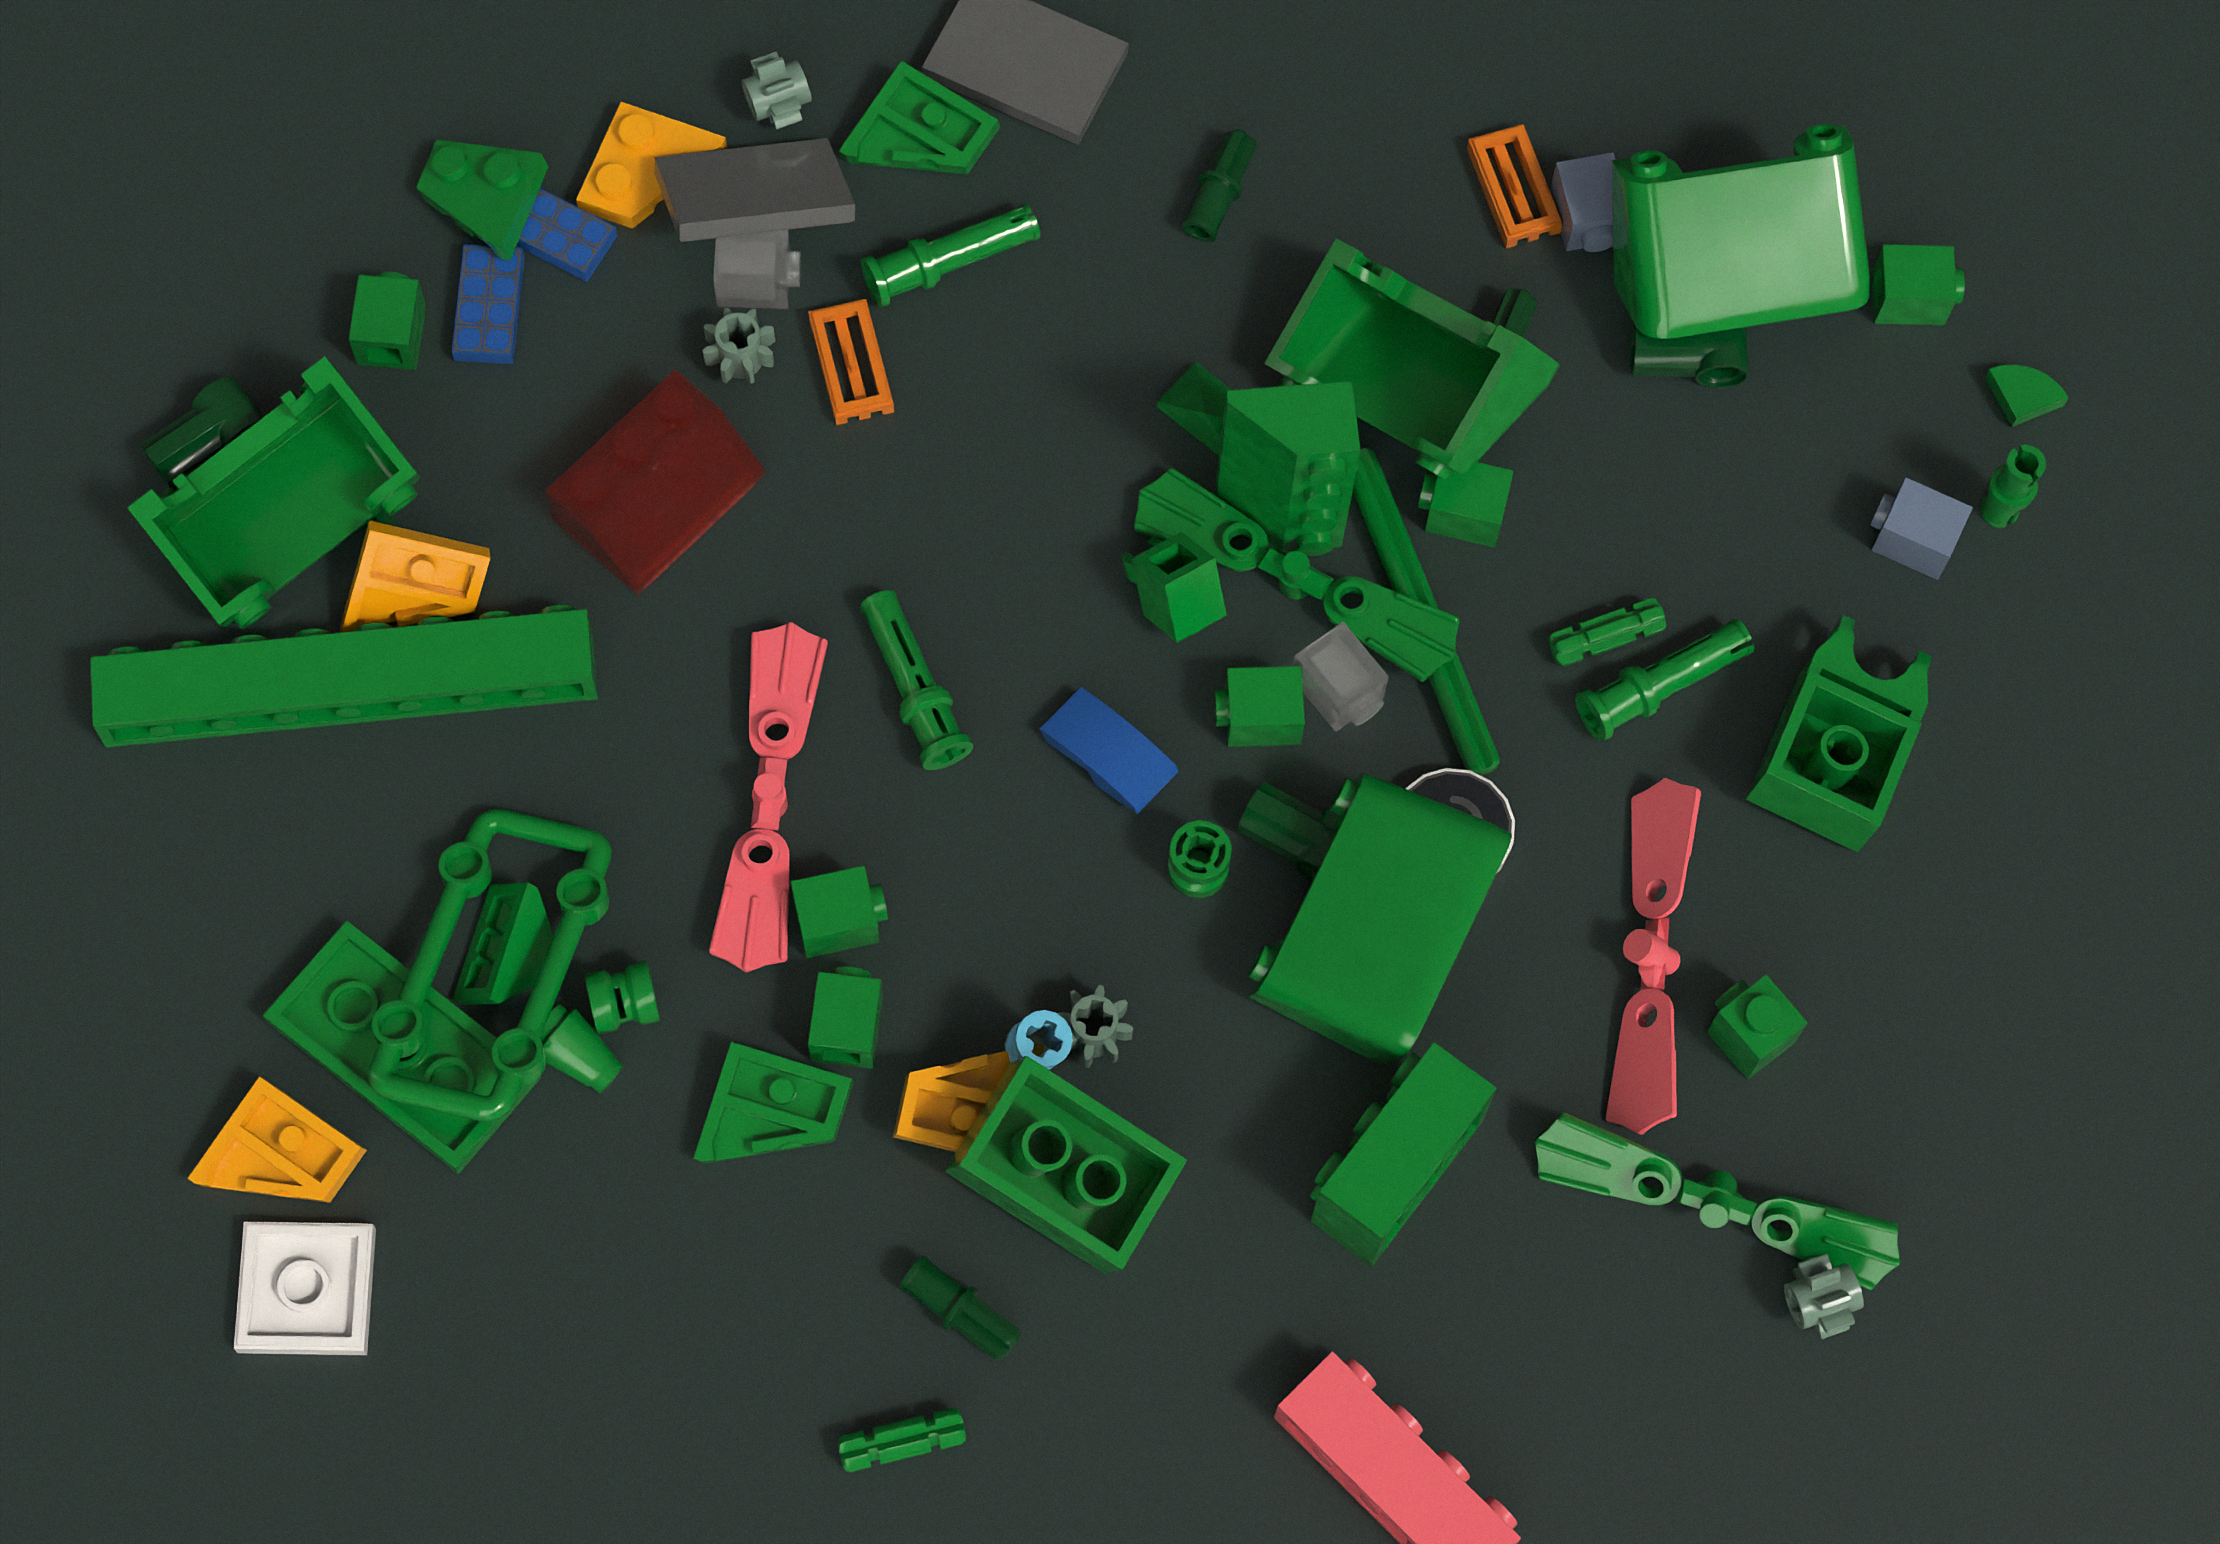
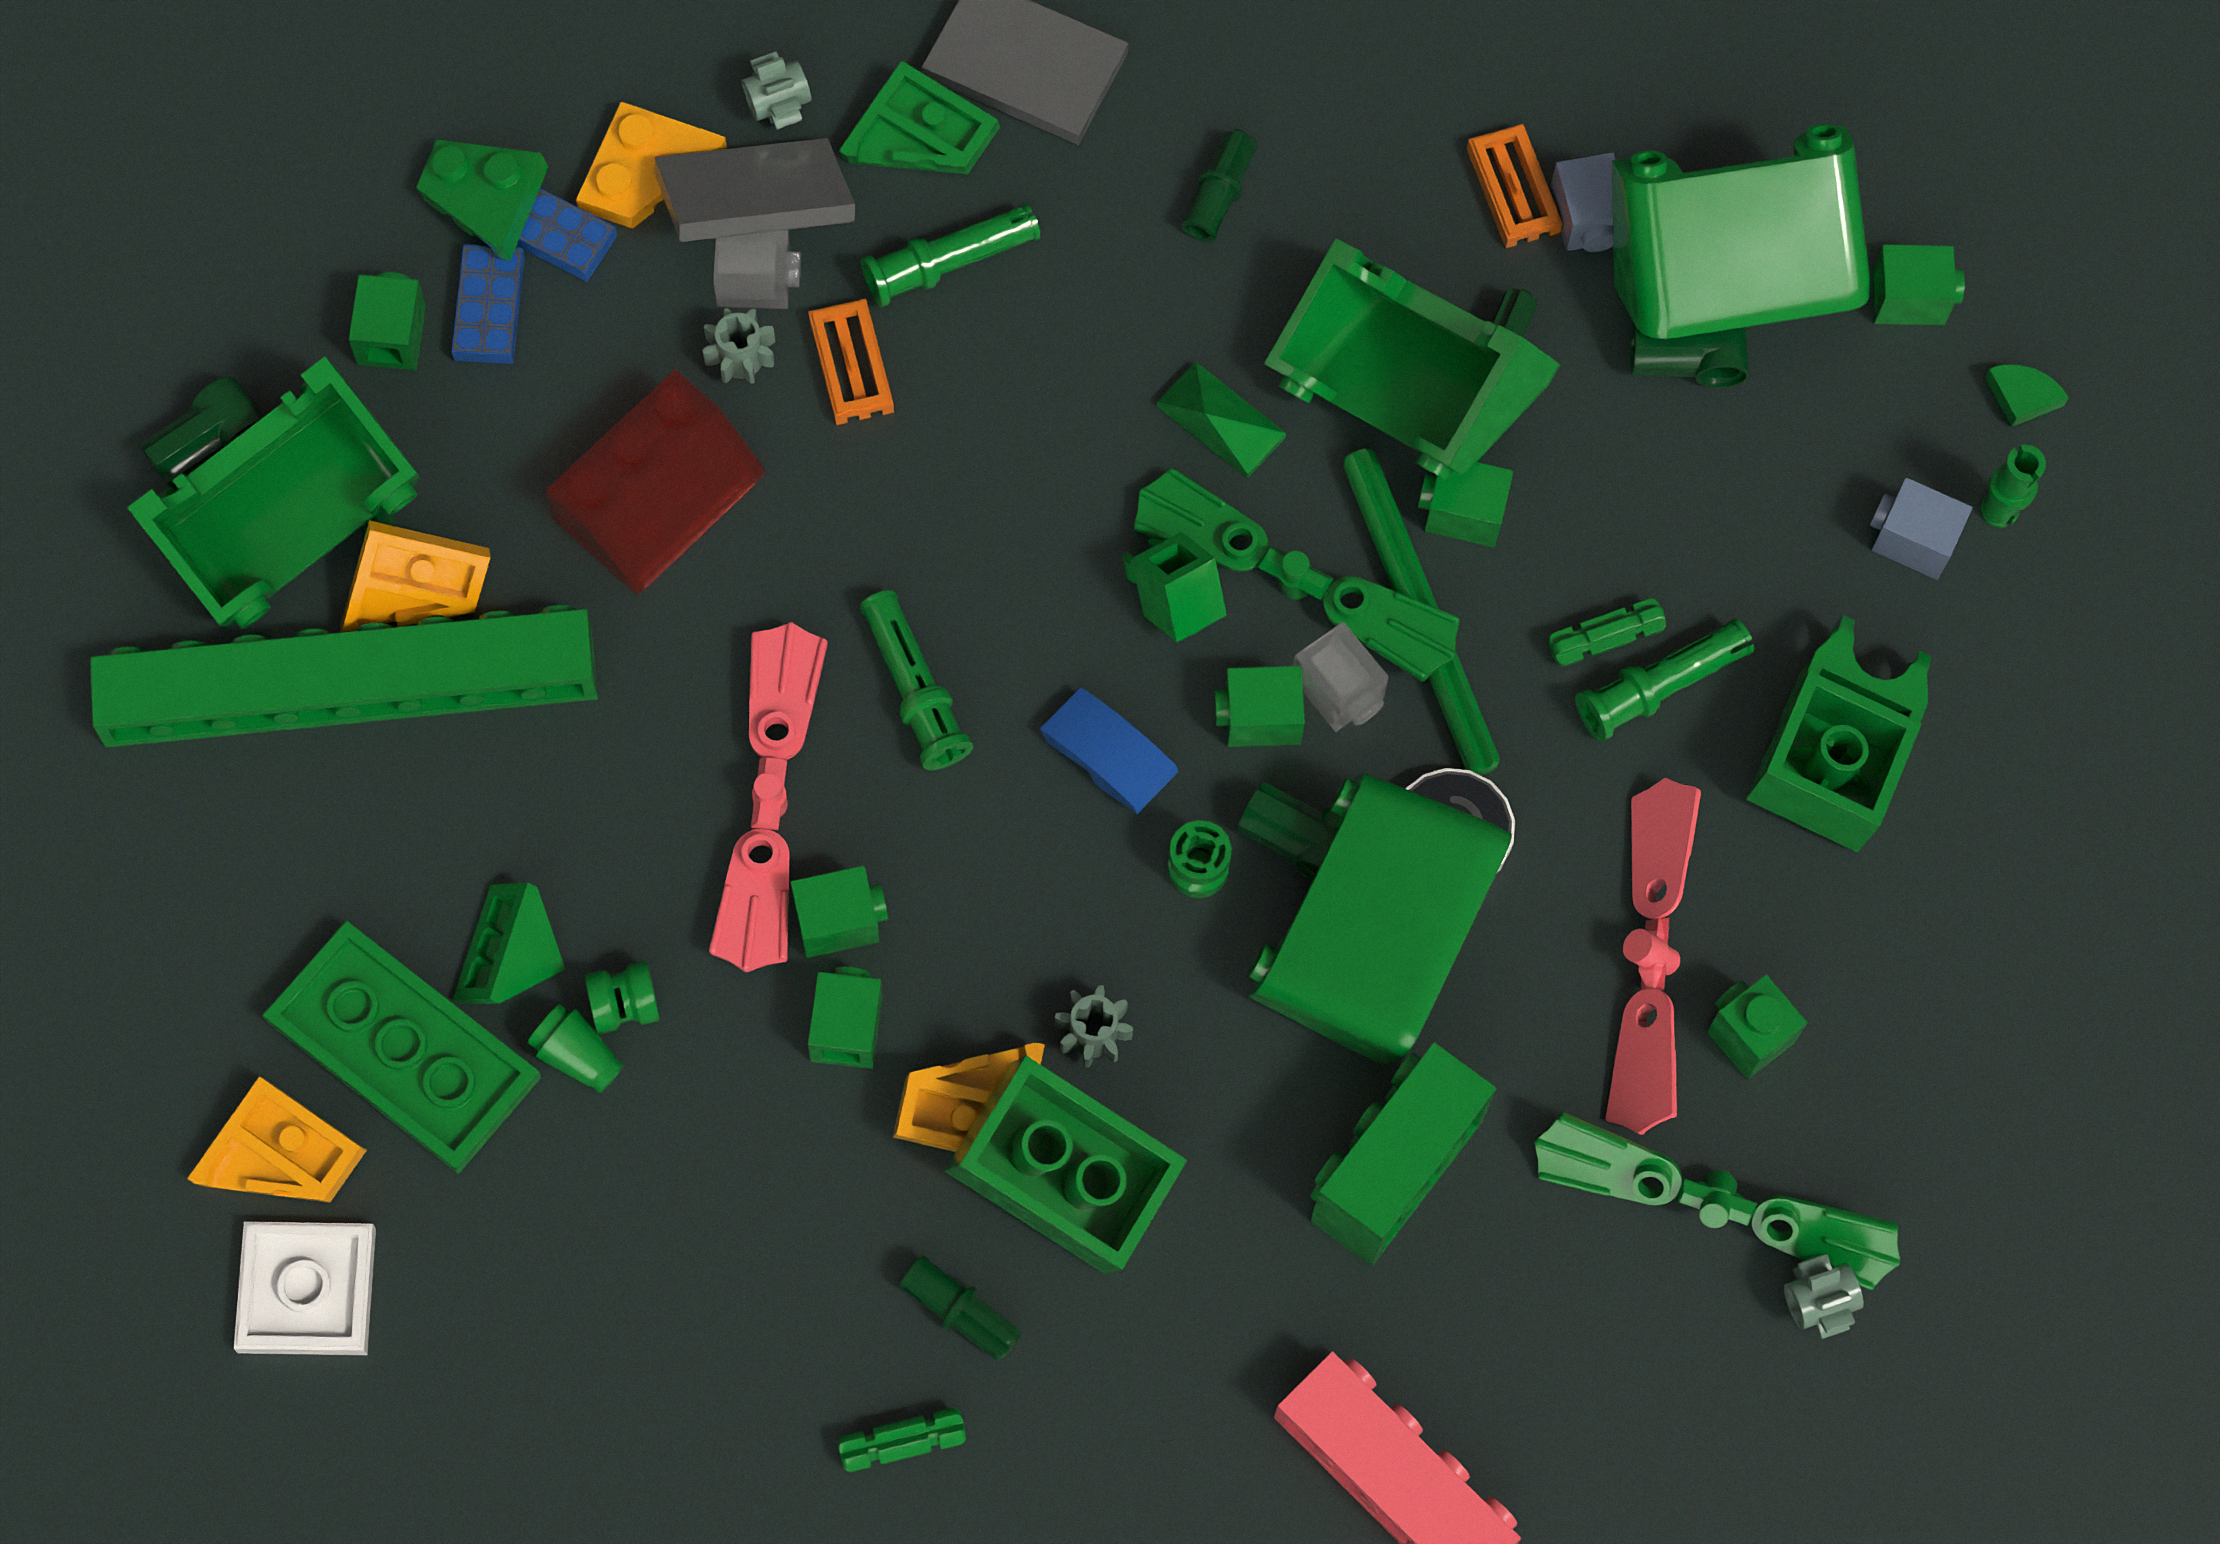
(519, 1051): green bar -> none
(770, 1106): green wing -> none
(1057, 1038): medium azure bush -> none
(1291, 462): green slope -> none

